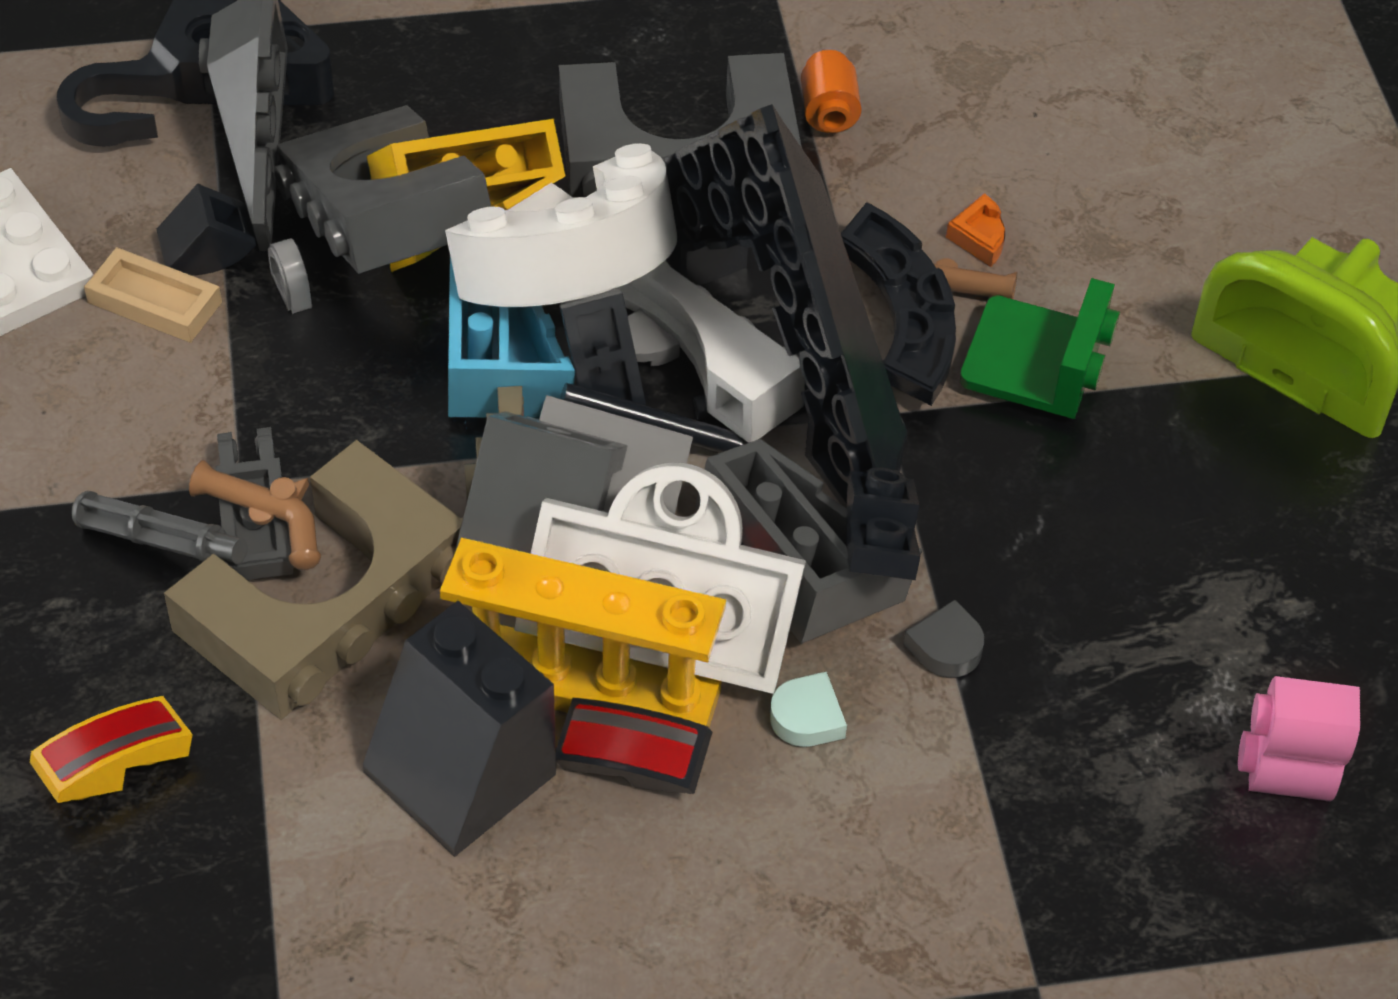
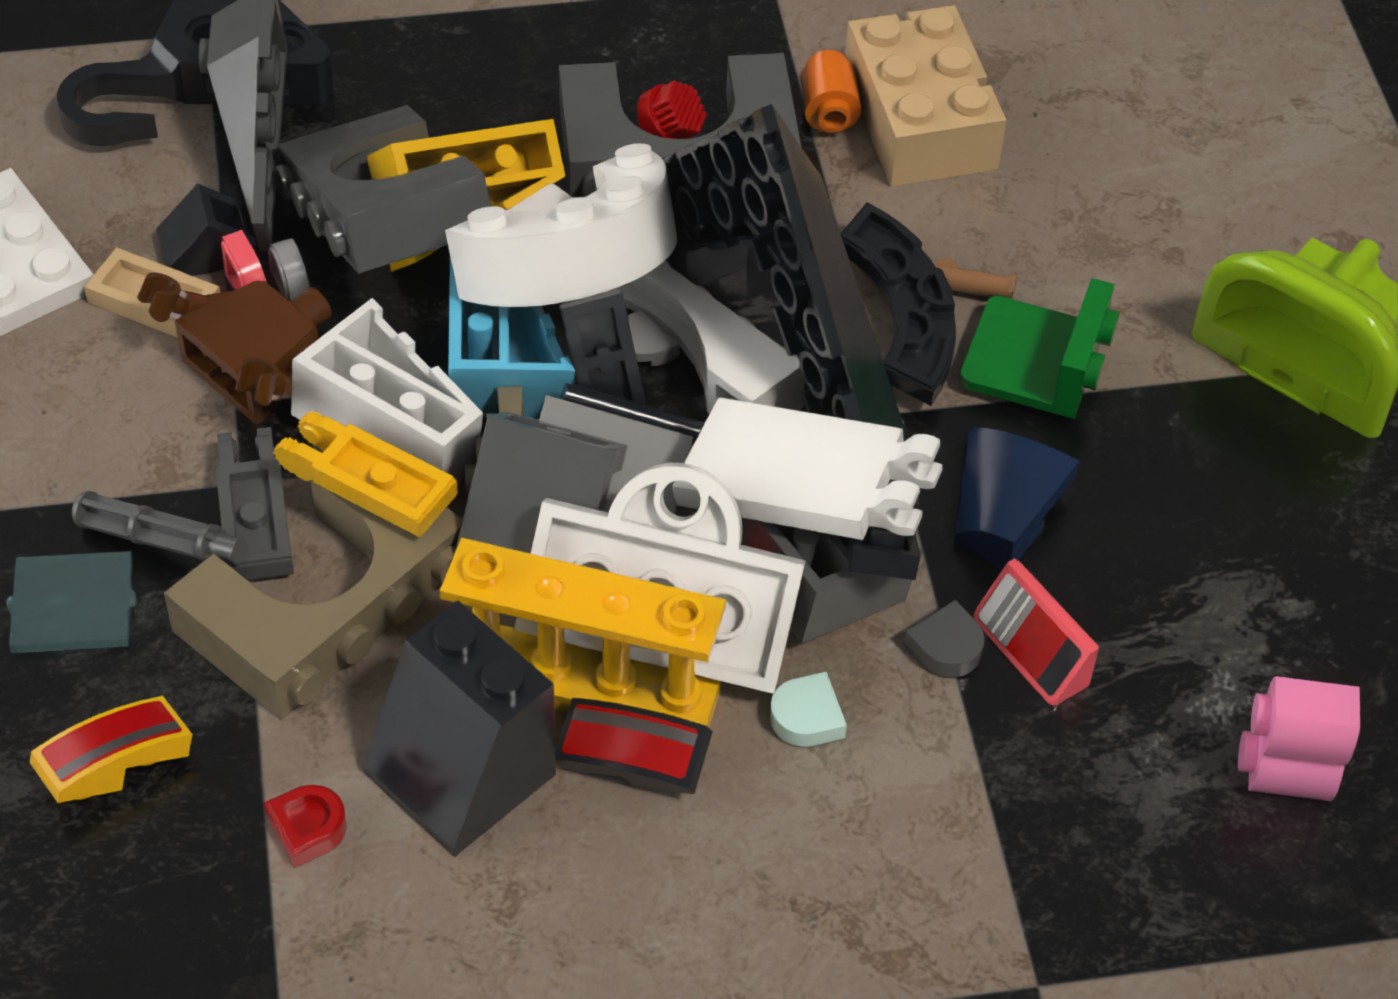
(71, 602): none -> clear light blue piece
(240, 261): none -> coral tile
(240, 337): none -> reddish brown torso
(264, 504): medium nougat piece -> none
(307, 821): none -> red tile
(368, 472): none -> yellow hinge
(379, 384): none -> white wedge
(671, 111): none -> red piece
(813, 469): none -> white tile
(925, 96): none -> tan piece
(979, 230): orange tile -> none
(1007, 493): none -> dark blue slope
(1037, 634): none -> slope

